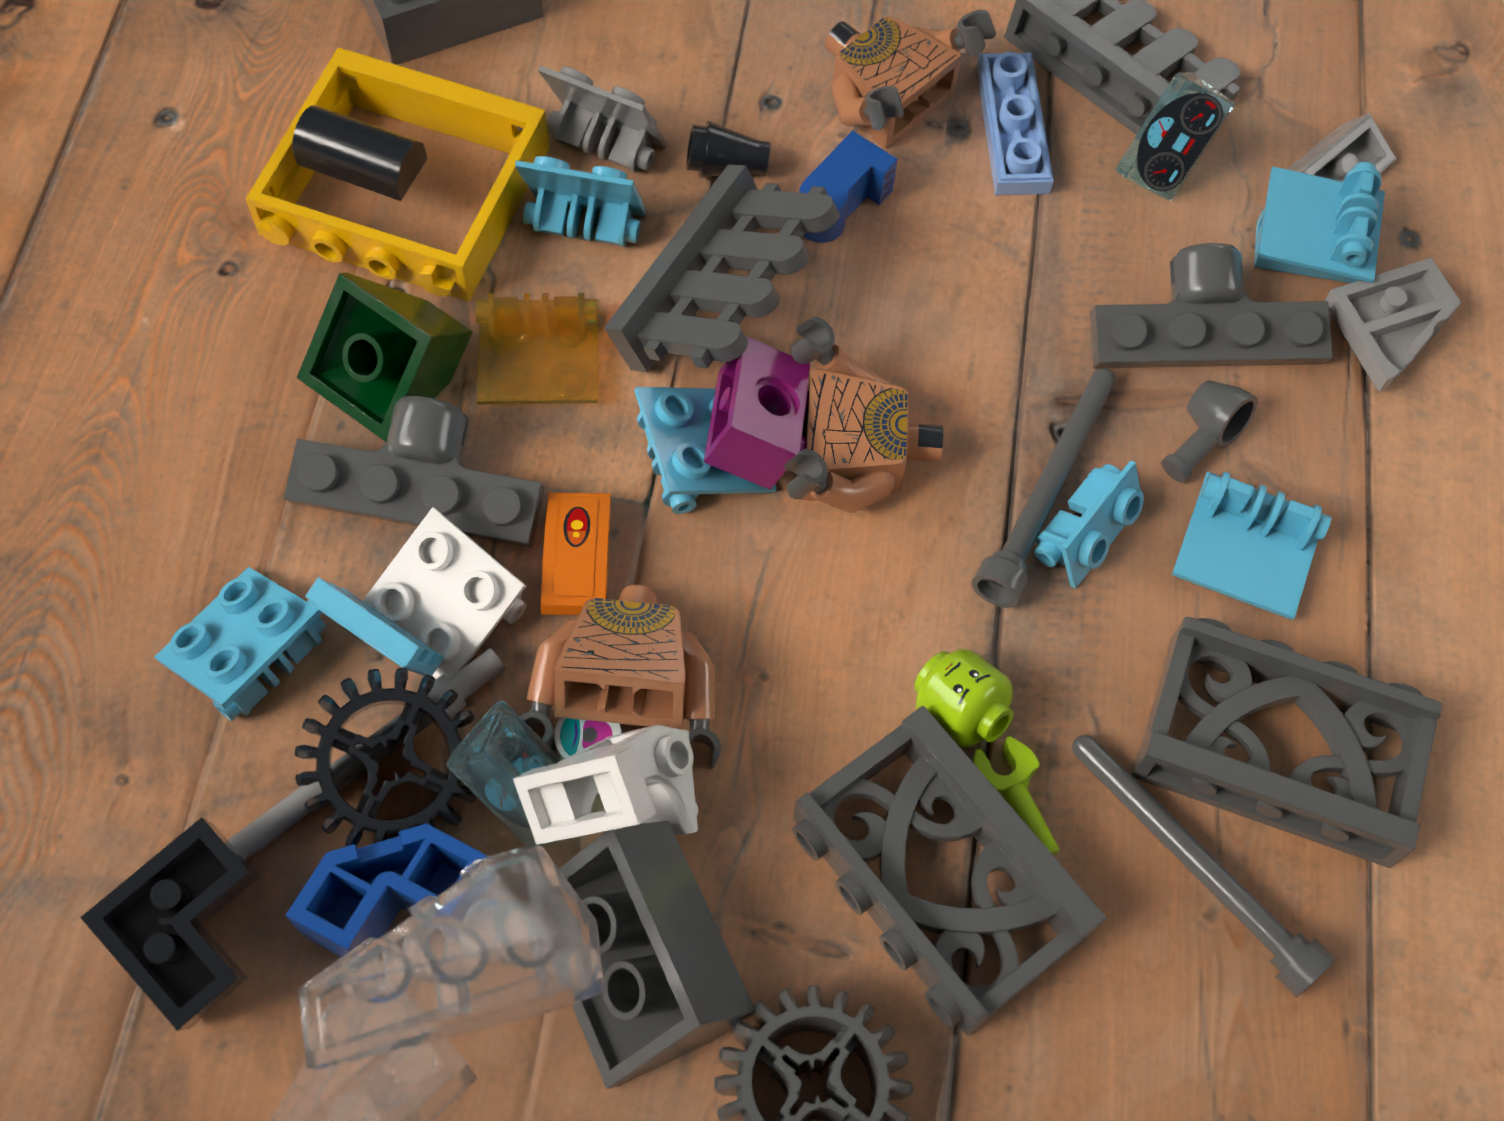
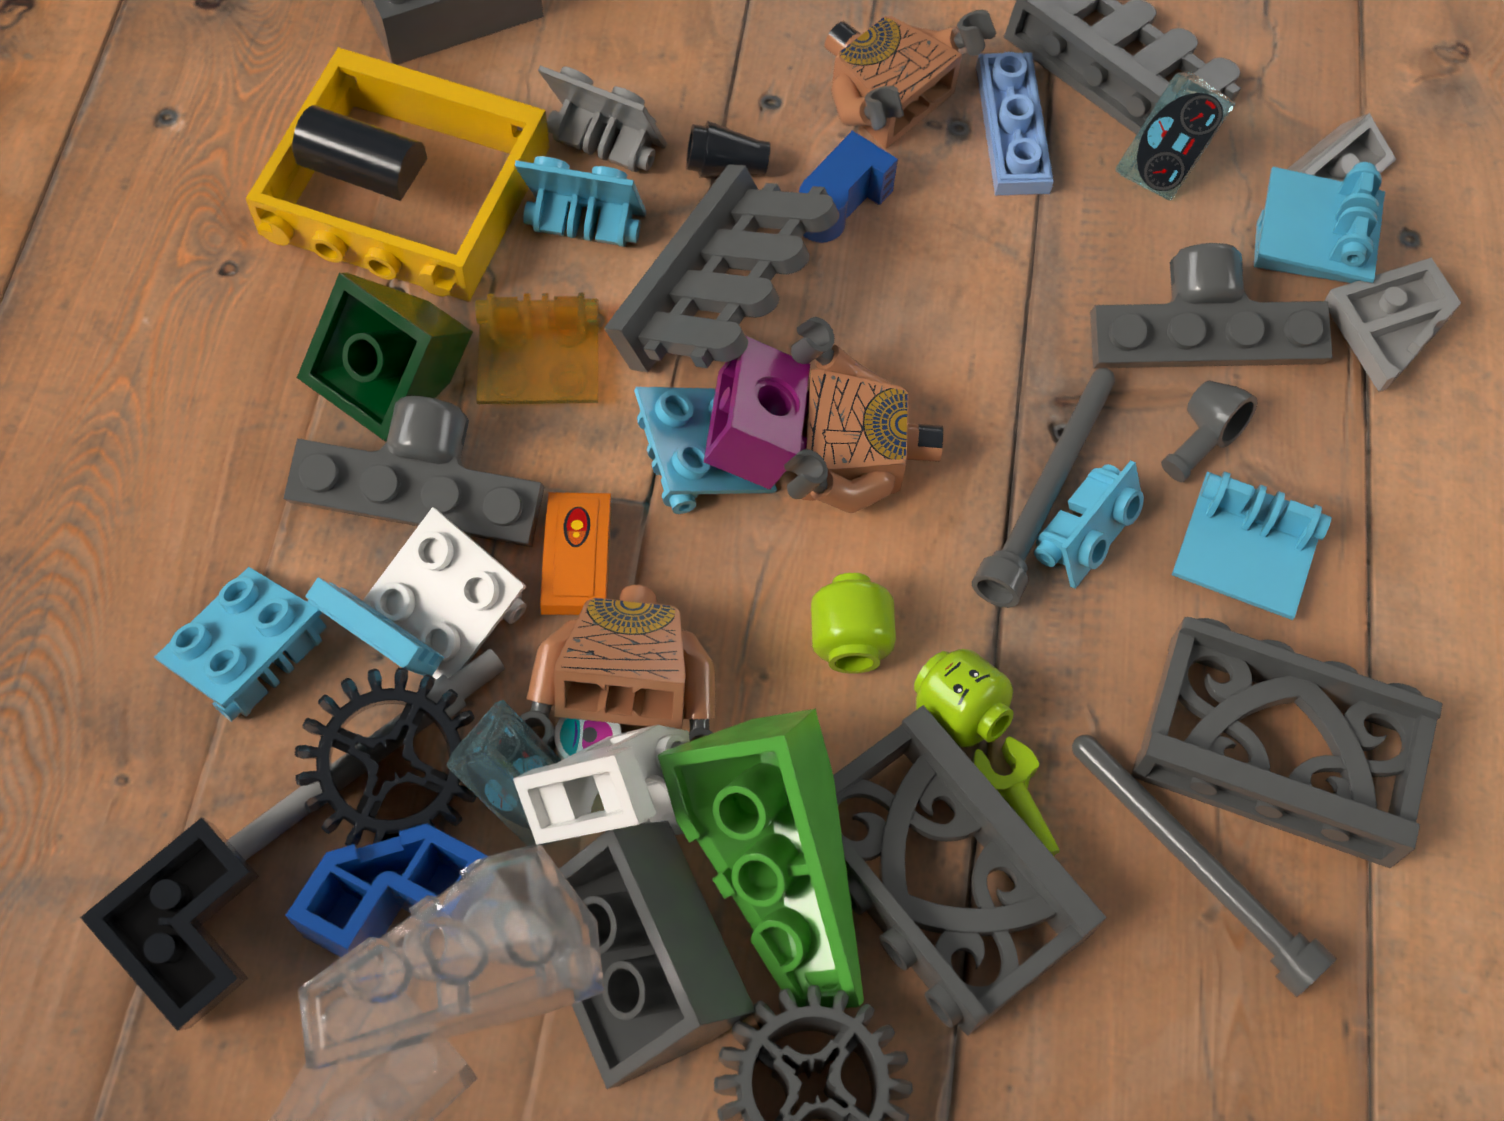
(772, 830): none -> bright green wedge
(853, 623): none -> lime head

